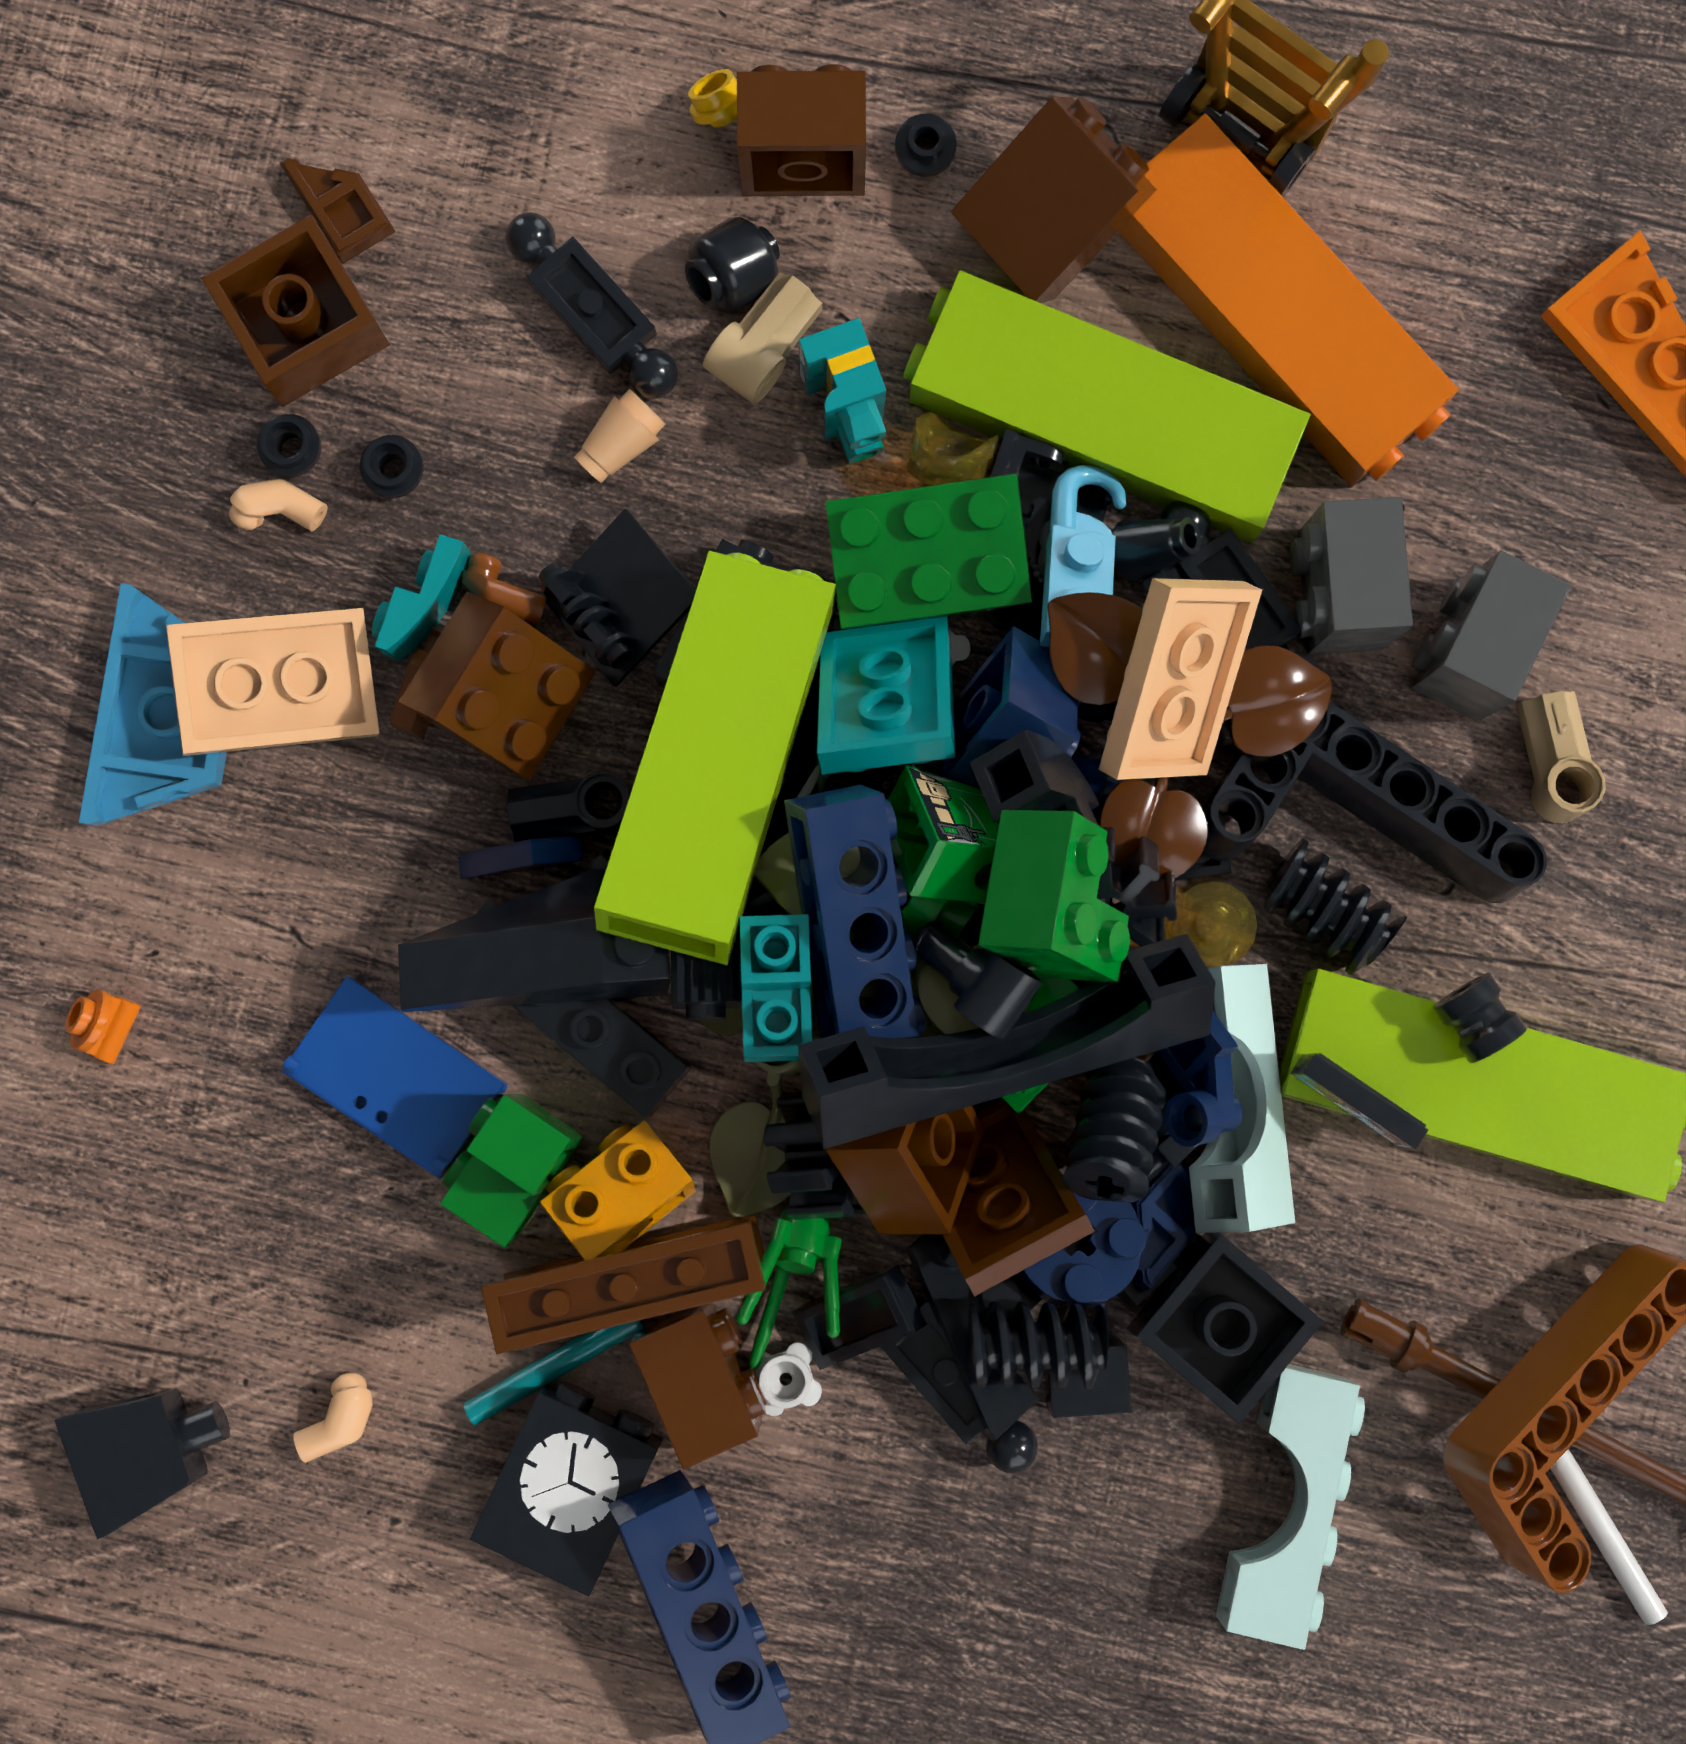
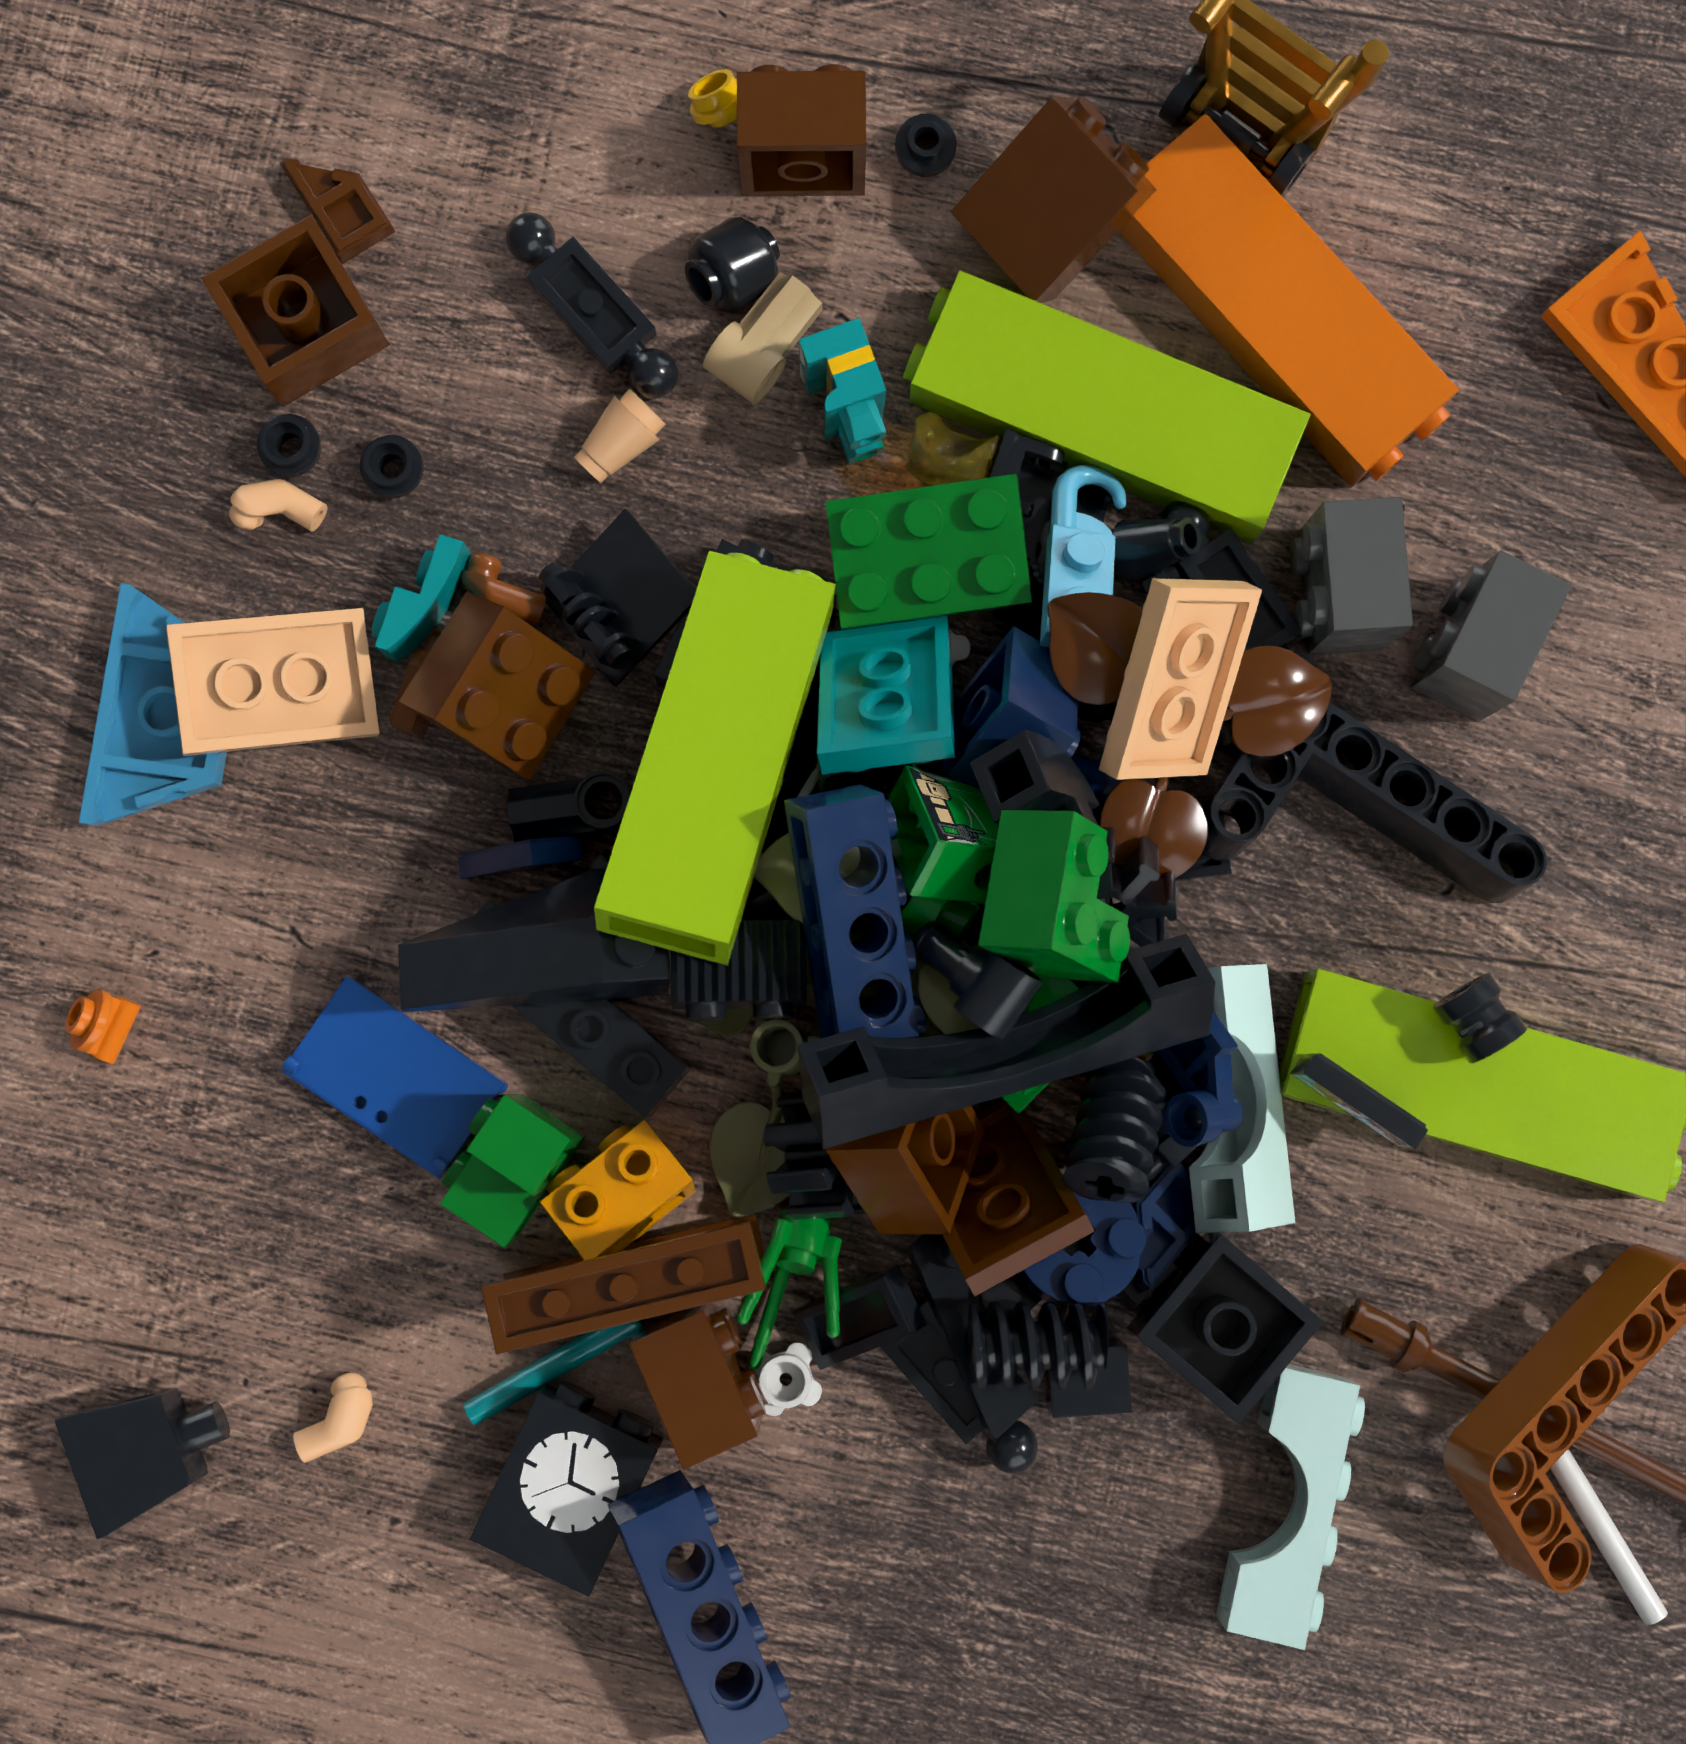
(775, 986): teal slope -> none
(1217, 922): clear yellow piece -> none
(1331, 909): black piece -> none
(1559, 749): tan piece -> none

